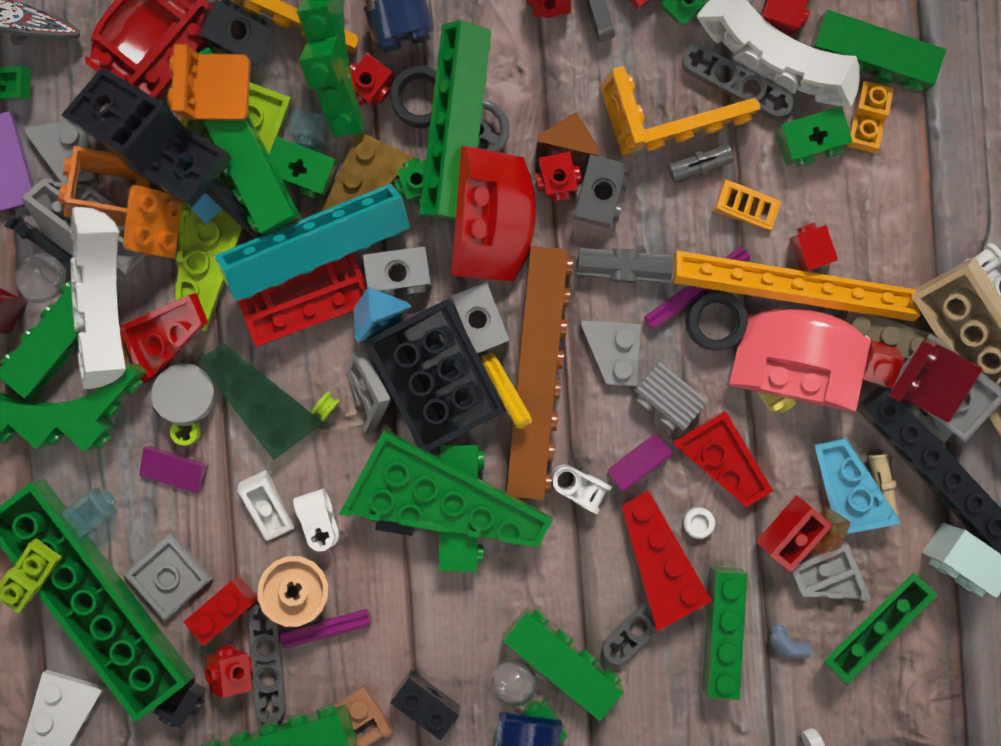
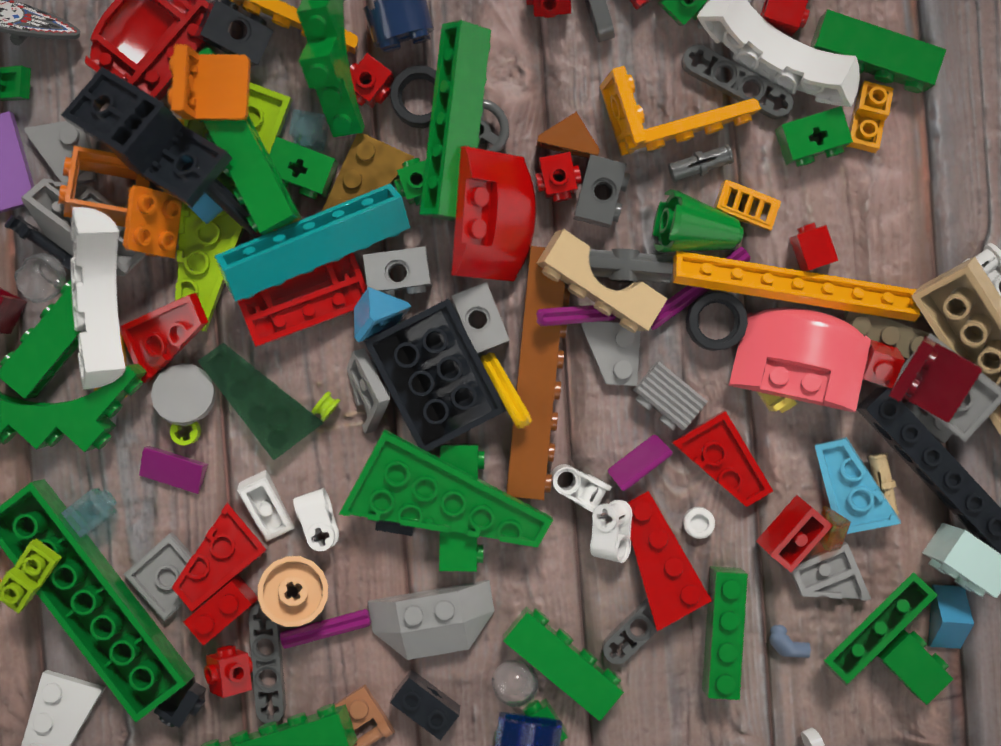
(220, 558): none -> red wing
(433, 619): none -> light grey wedge
(568, 260): none -> tan arch
(570, 315): none -> magenta axle
(611, 534): none -> white piece
(693, 226): none -> green cone
(915, 667): none -> green brick
(949, 617): none -> dark azure slope

